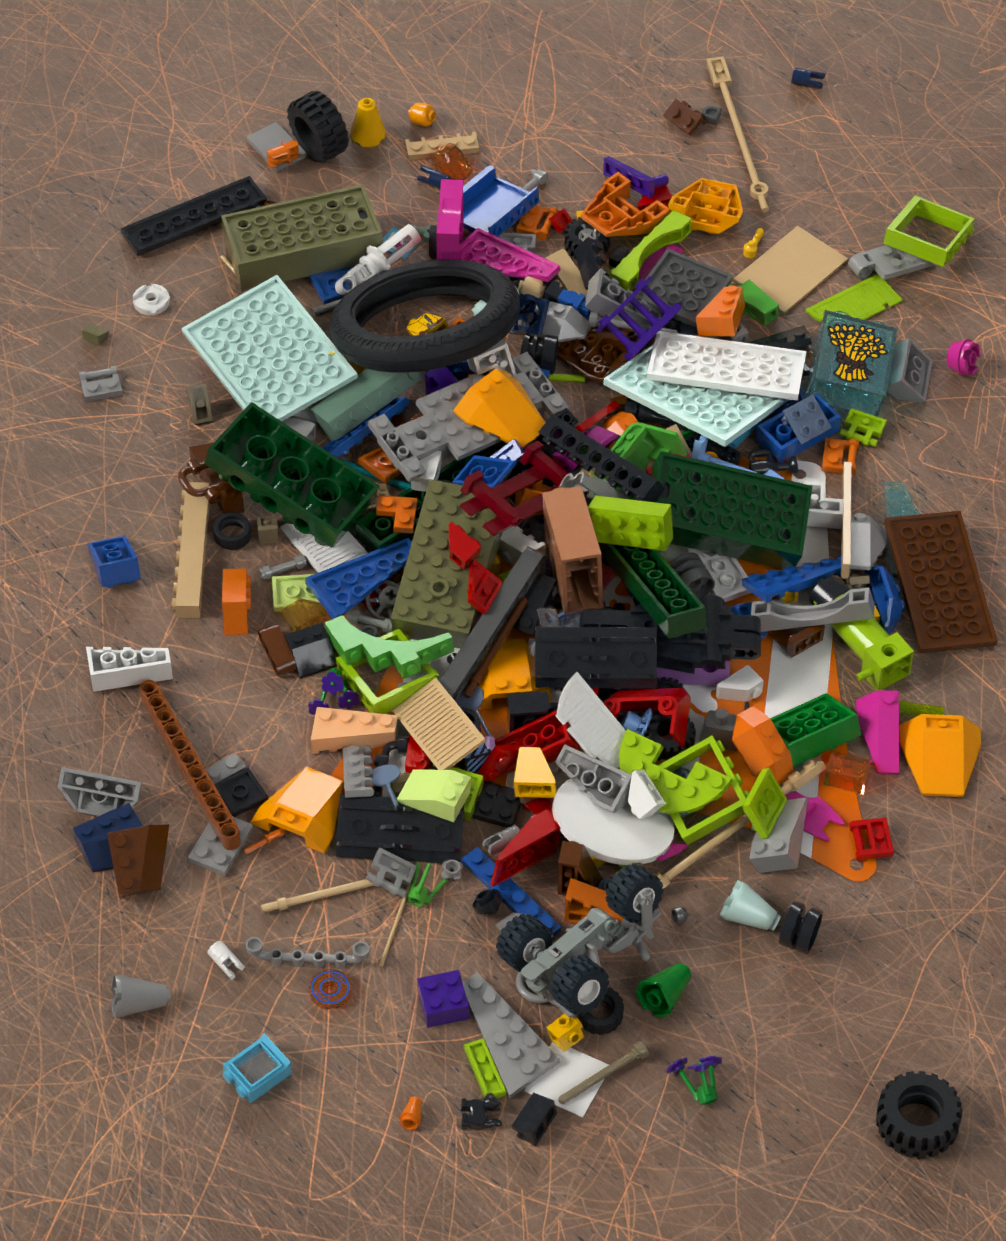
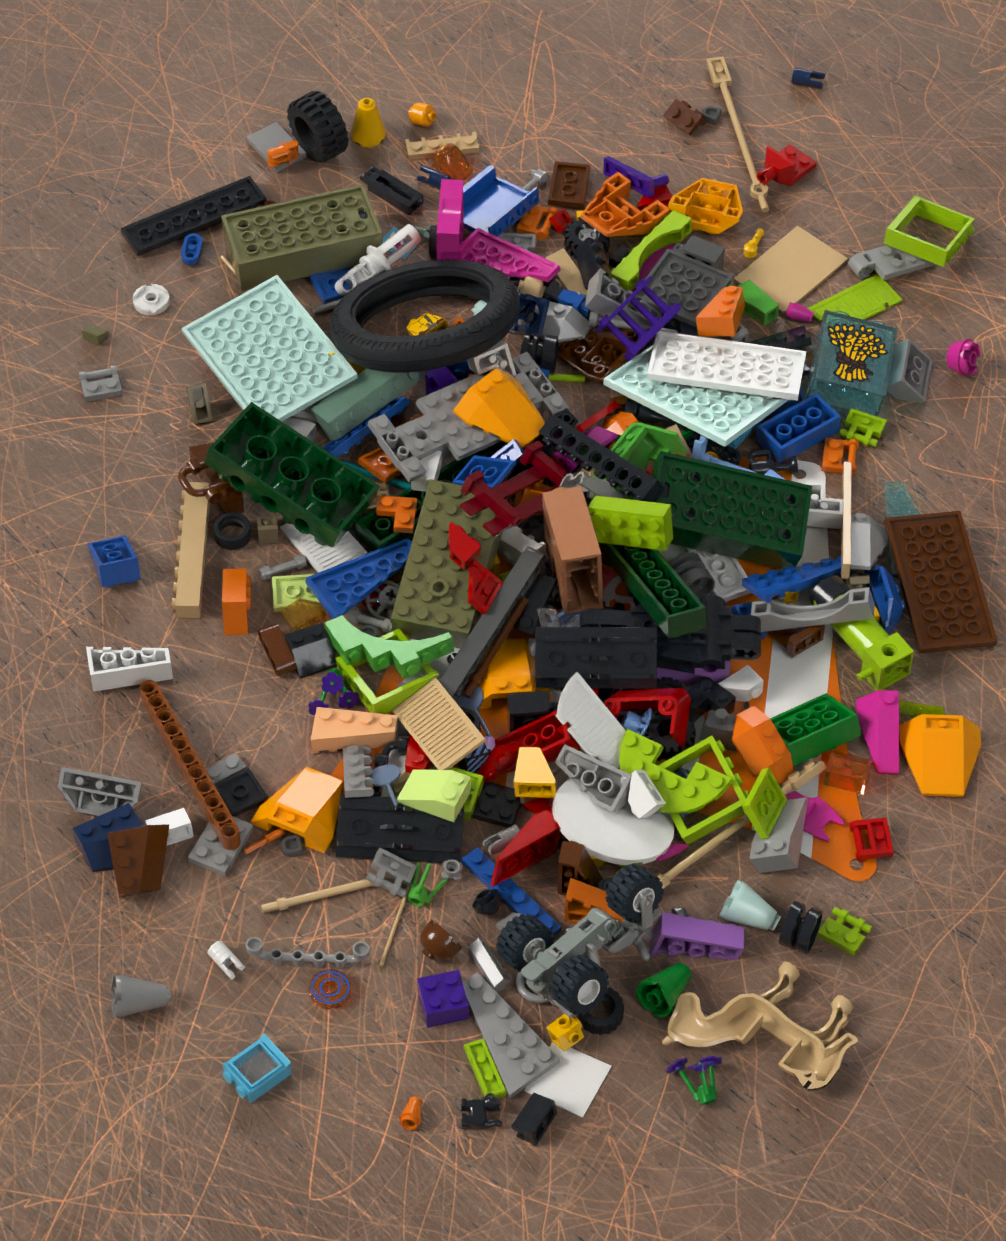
(179, 825): none -> white hinge
(191, 249): none -> blue plate
(292, 846): none -> dark grey tile
(400, 196): none -> black hinge
(438, 942): none -> reddish brown cylinder
(488, 965): none -> light grey piece
(569, 184): none -> reddish brown plate
(637, 1052): dark tan piece -> none
(696, 937): none -> medium lavender wedge
(702, 251): none -> dark grey hinge
(708, 696): none -> black brick
(785, 166): none -> red plate
(798, 312): none -> dark pink cone
(806, 419): sand blue hinge -> none
(812, 1055): none -> tan animal
(842, 936): none -> lime plate
(913, 1138): black tyre -> none

